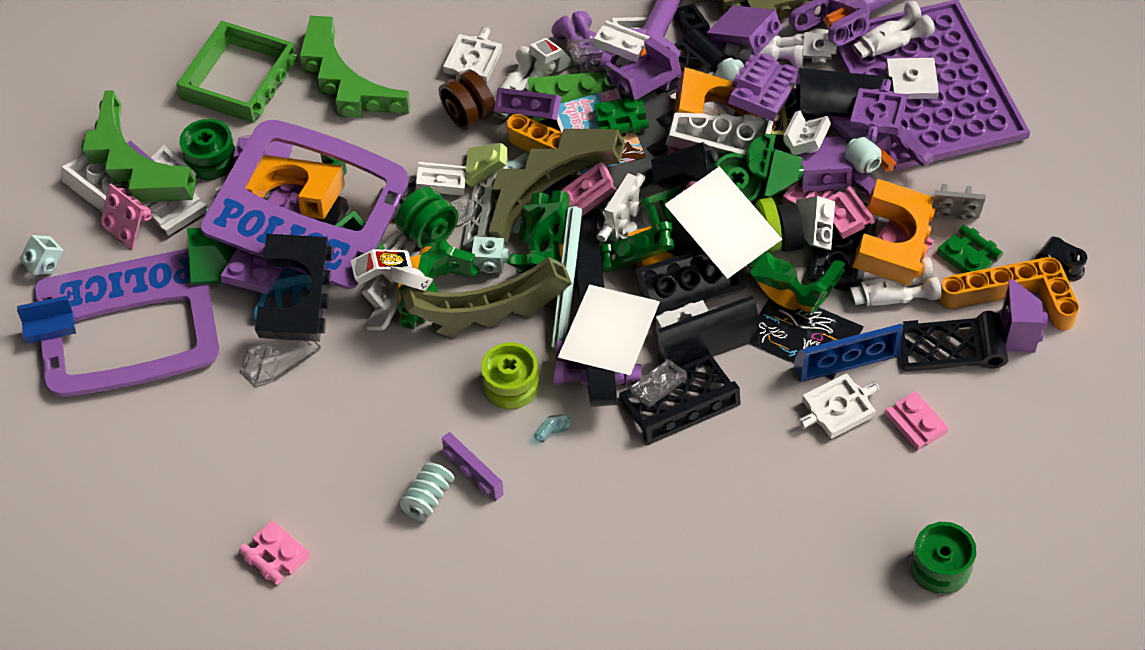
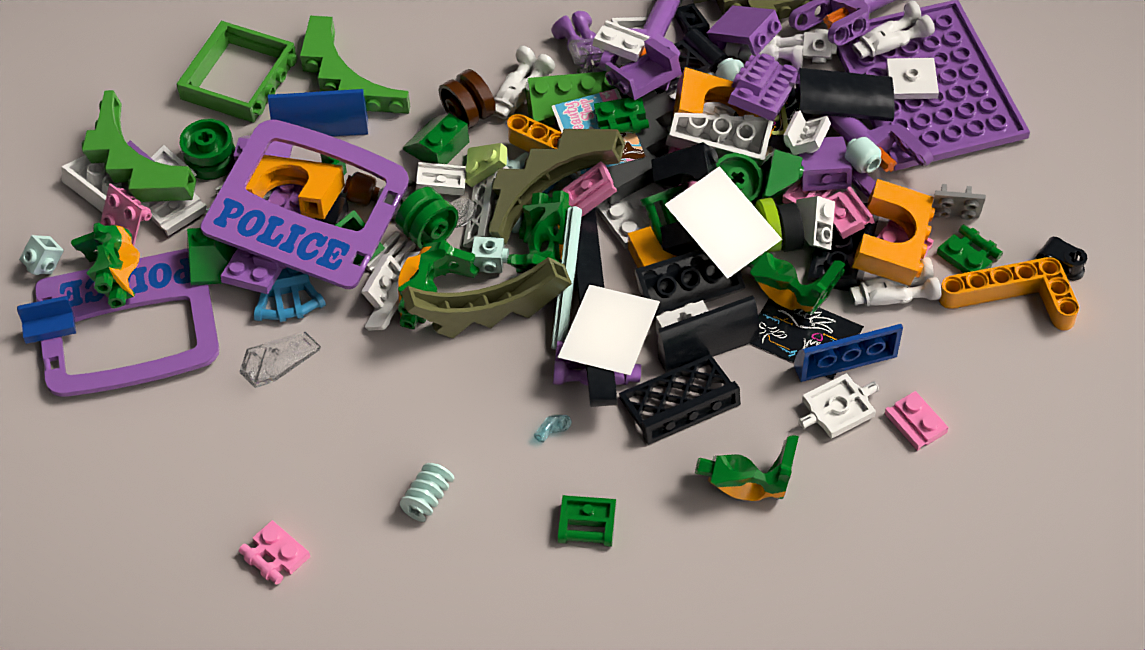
(113, 263): none -> green hips
(305, 319): black arch -> none
(324, 111): none -> blue slope
(361, 188): none -> reddish brown head
(378, 262): slope -> none
(410, 277): white hat -> none
(439, 140): none -> green slope
(472, 467): medium lavender plate -> none
(474, 54): white plate -> none
(510, 375): lime wheel -> none
(527, 103): medium lavender plate -> none
(547, 51): white slope -> none
(587, 512): none -> green plate
(622, 208): white plate -> none
(637, 247): green plate -> none
(658, 383): clear plate -> none
(743, 480): none -> green hips
(759, 156): green tile -> none
(878, 111): medium lavender plate -> none
(943, 557): green wheel -> none
(986, 335): black piece -> none
(1022, 319): medium lavender slope -> none

